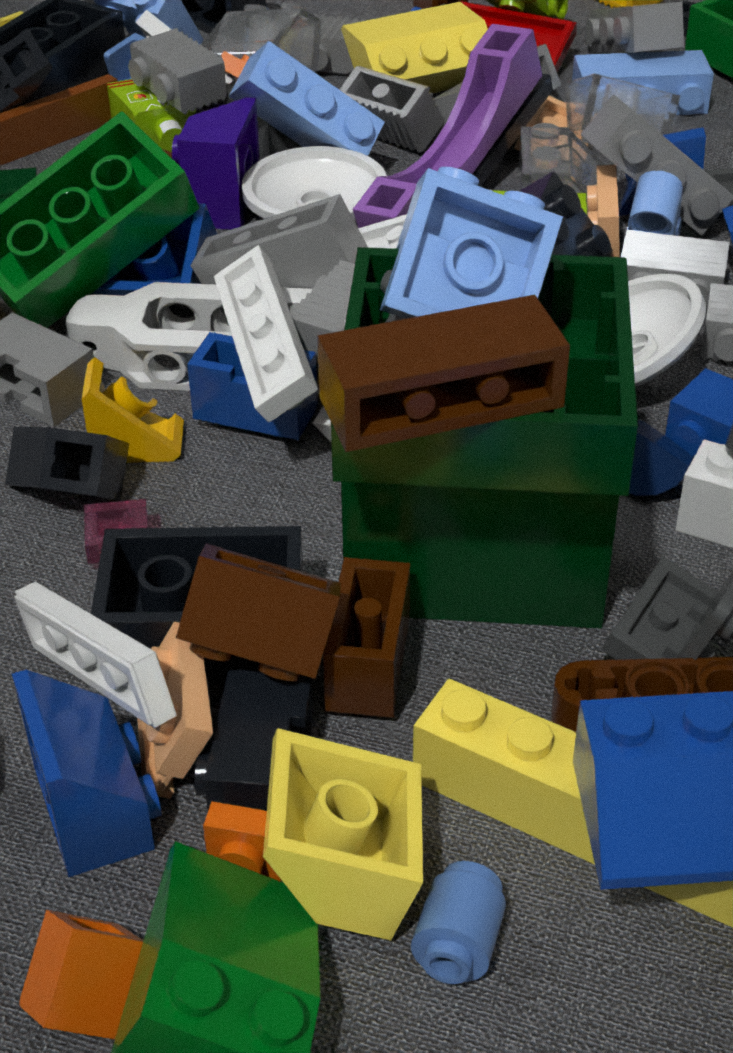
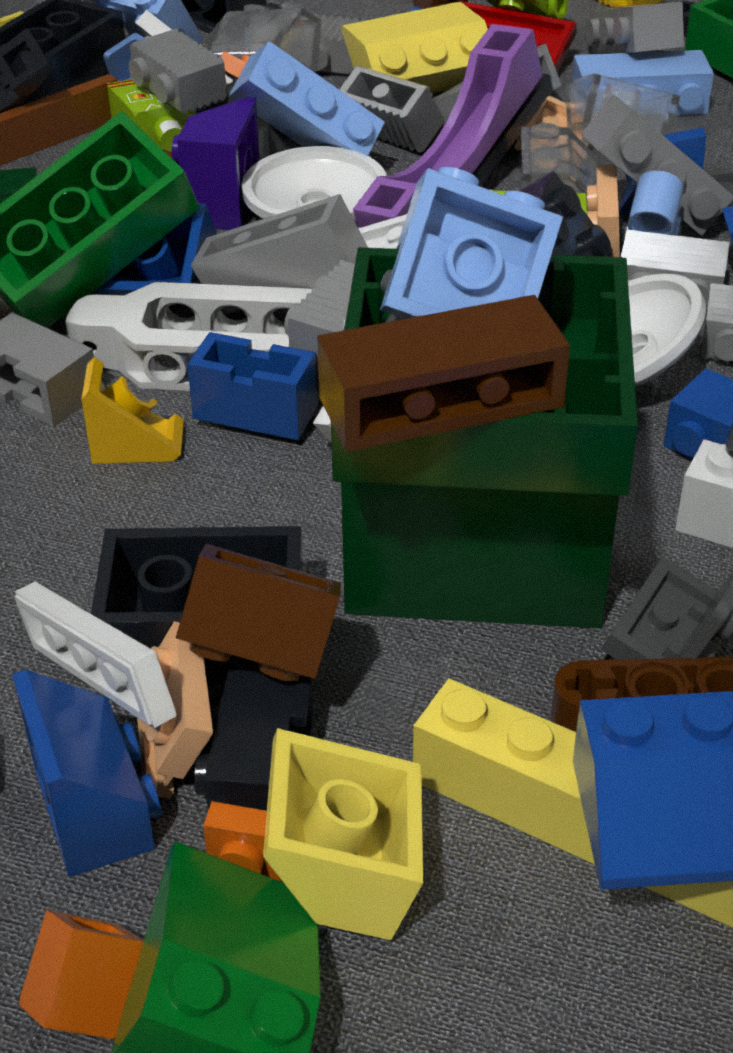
(67, 462): black slope -> none
(111, 516): clear pink plate -> none
(264, 335): white plate -> none
(367, 638): reddish brown brick -> none
(459, 923): medium blue brick -> none
(657, 462): dark blue brick -> none

